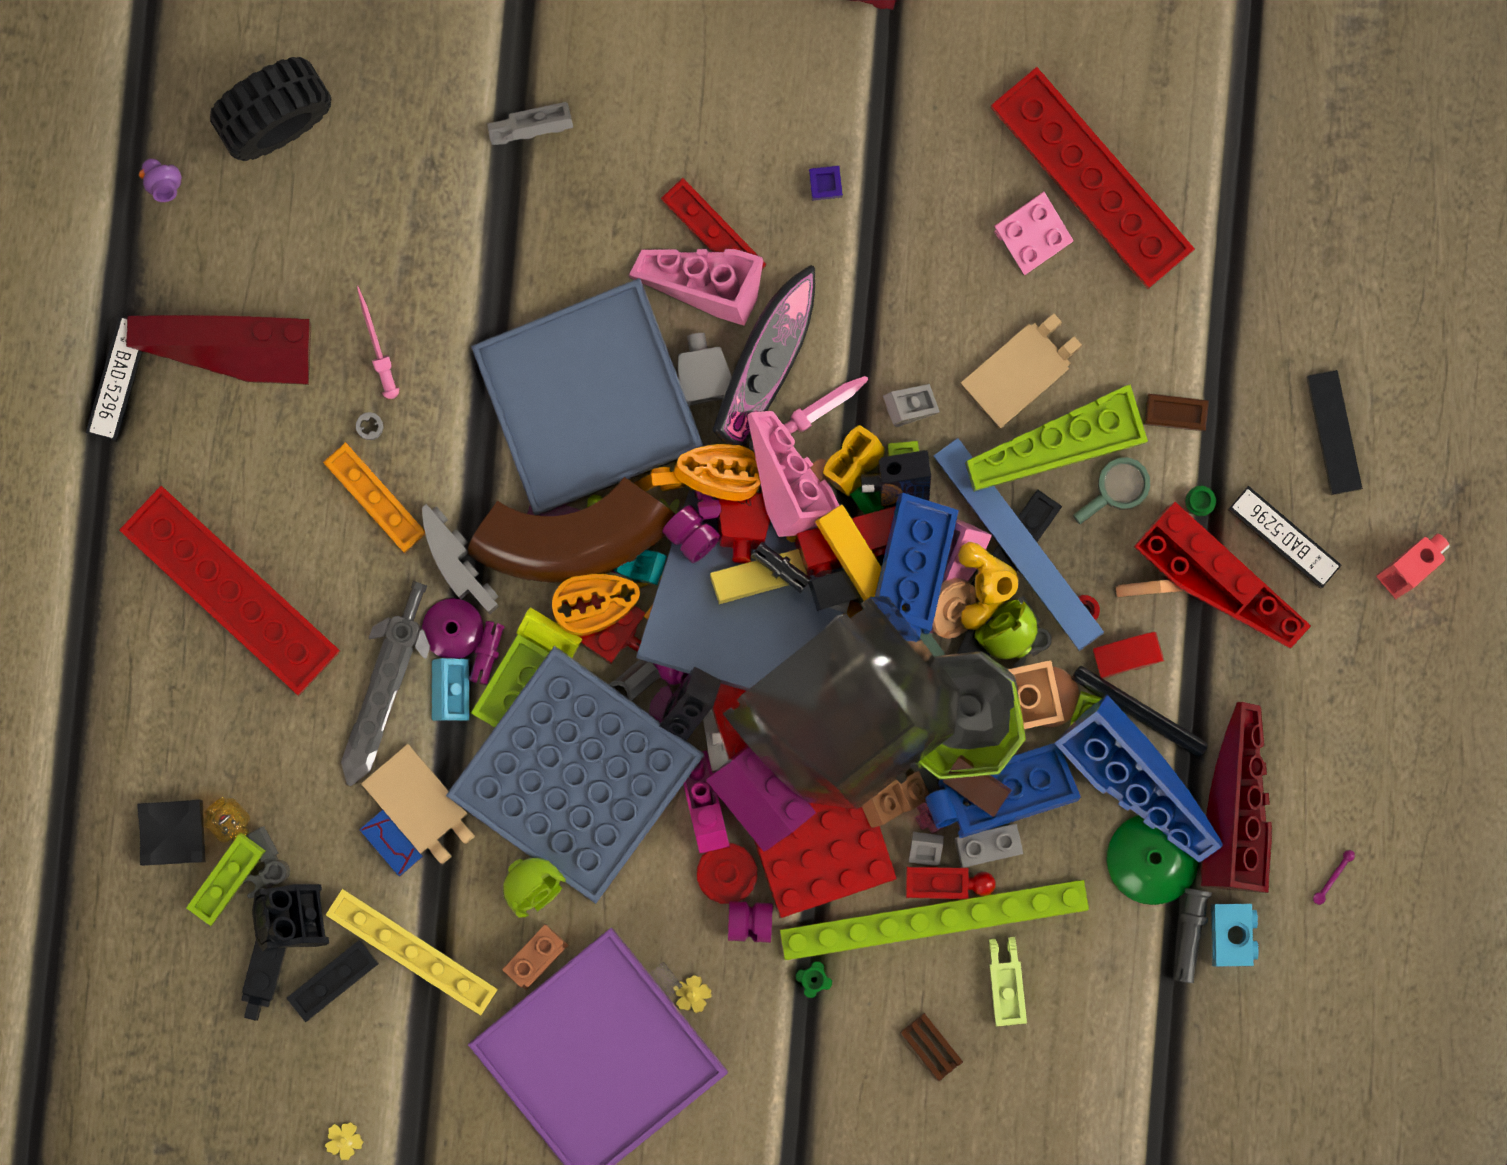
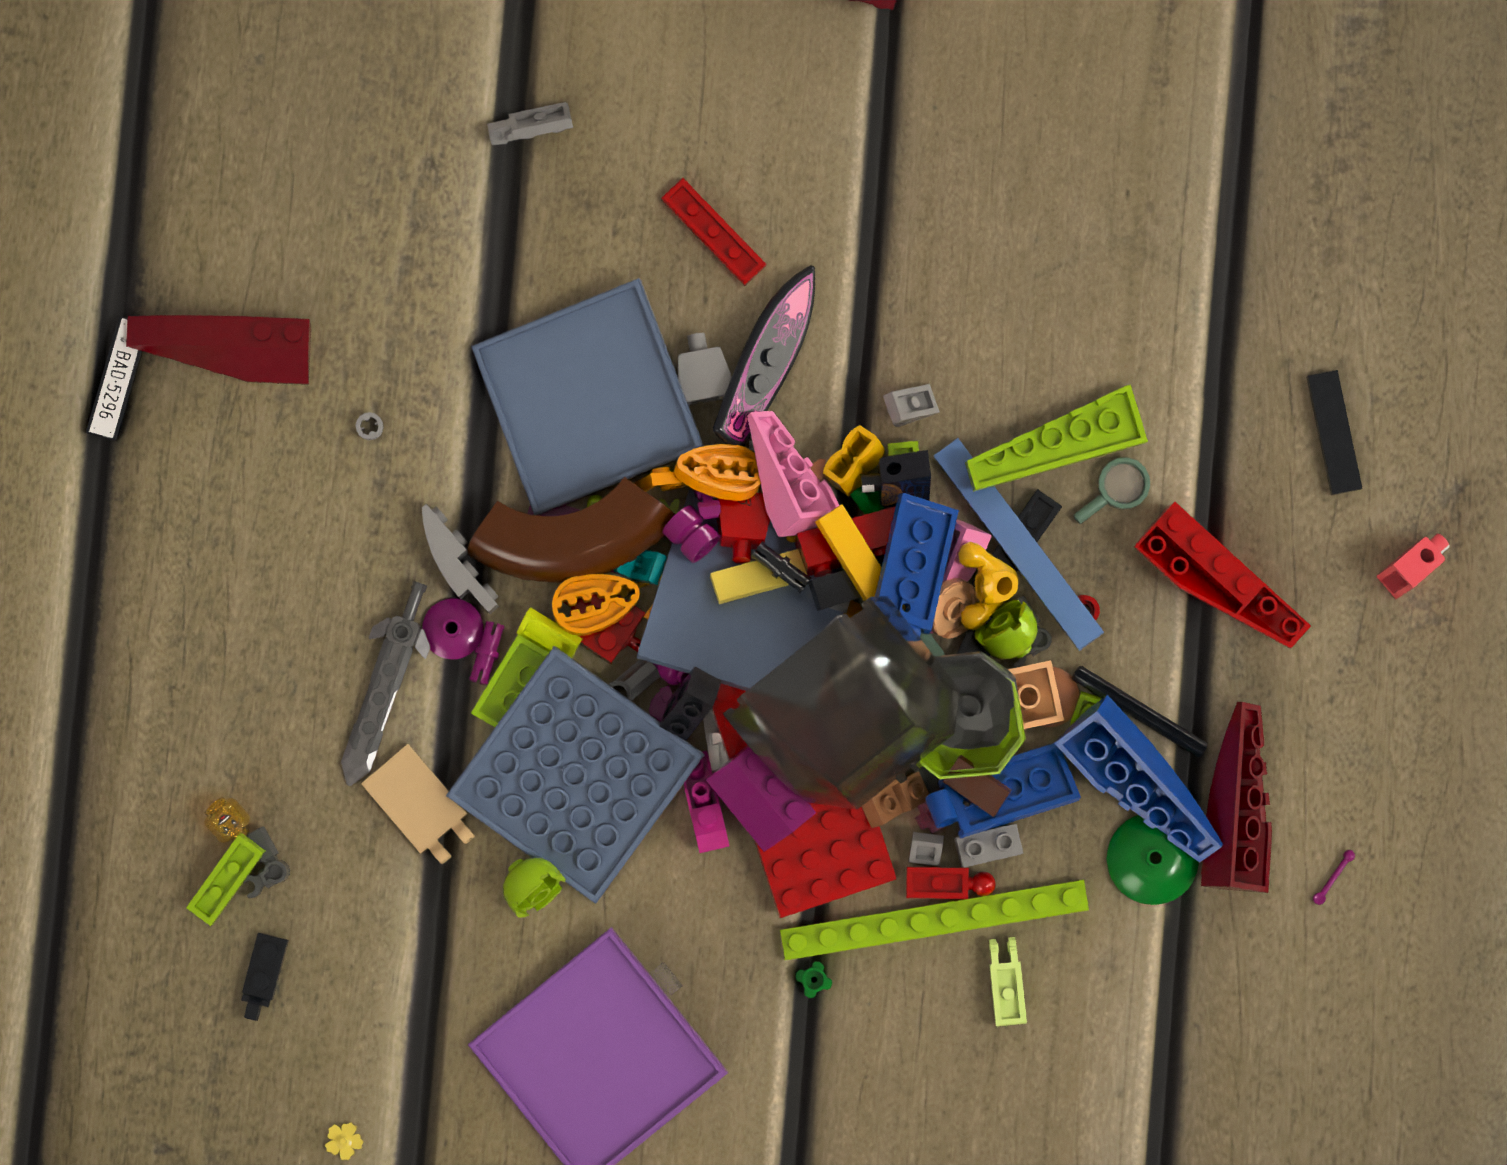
(160, 180): medium lavender animal -> none
(171, 832): black brick -> none
(230, 590): red plate -> none
(270, 108): black tyre -> none
(289, 917): black slope -> none
(332, 980): black plate -> none
(375, 497): light orange tile -> none
(381, 364): bright pink sword -> none
(391, 843): blue tile -> none
(411, 952): light yellow plate -> none
(450, 689): medium azure slope -> none
(535, 957): nougat window -> none
(693, 994): light yellow plant -> none
(711, 281): bright pink wedge -> none
(727, 874): red tile -> none
(750, 921): magenta wheel -> none
(802, 419): bright pink sword -> none
(825, 183): dark purple plate -> none
(947, 1067): reddish brown tile -> none
(1020, 371): tan tile -> none
(1033, 233): bright pink hinge -> none
(1092, 178): red plate -> none
(1128, 654): red slope -> none
(1146, 588): light nougat tile -> none
(1176, 412): reddish brown tile -> none
(1193, 918): dark grey pin -> none
(1200, 501): green plate -> none
(1222, 919): medium azure brick -> none
(1284, 537): white tile -> none

